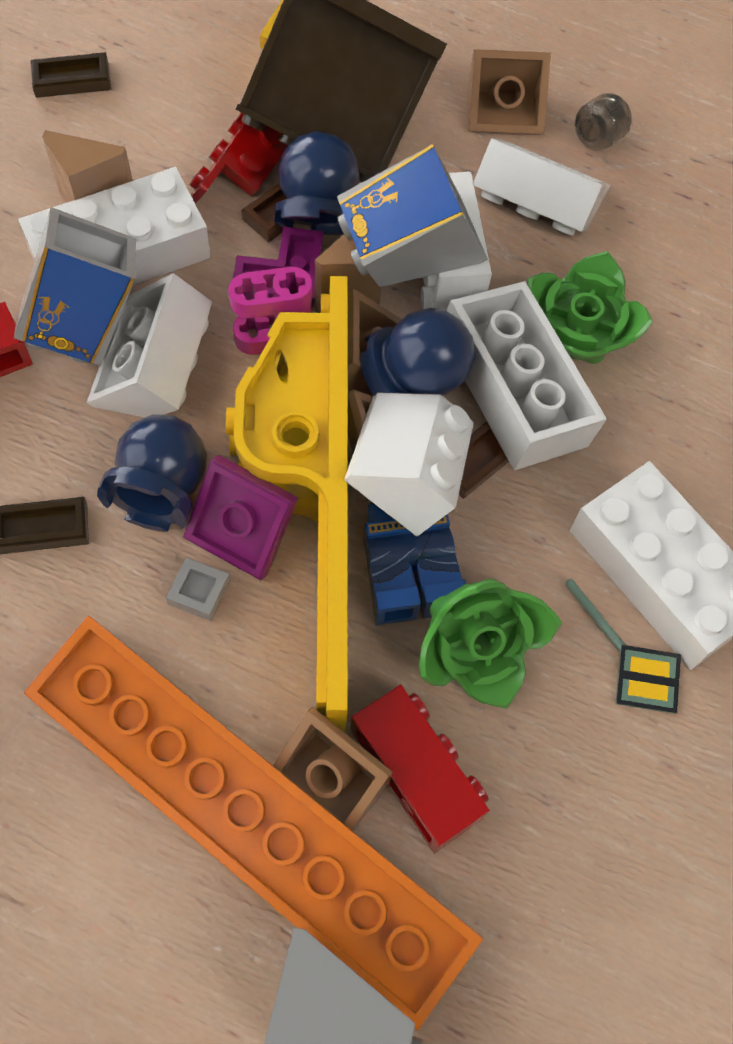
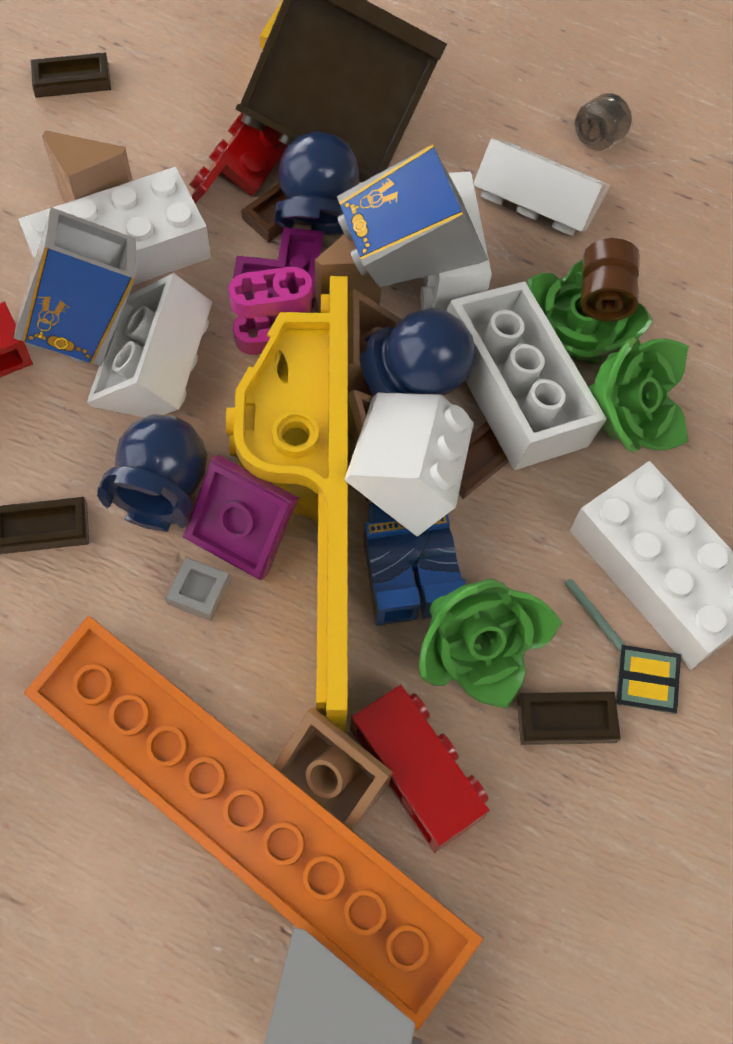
(508, 91): medium nougat slope -> none
(568, 718): none -> dark brown tile
(610, 279): none -> reddish brown wheel
(635, 397): none -> bright green brick

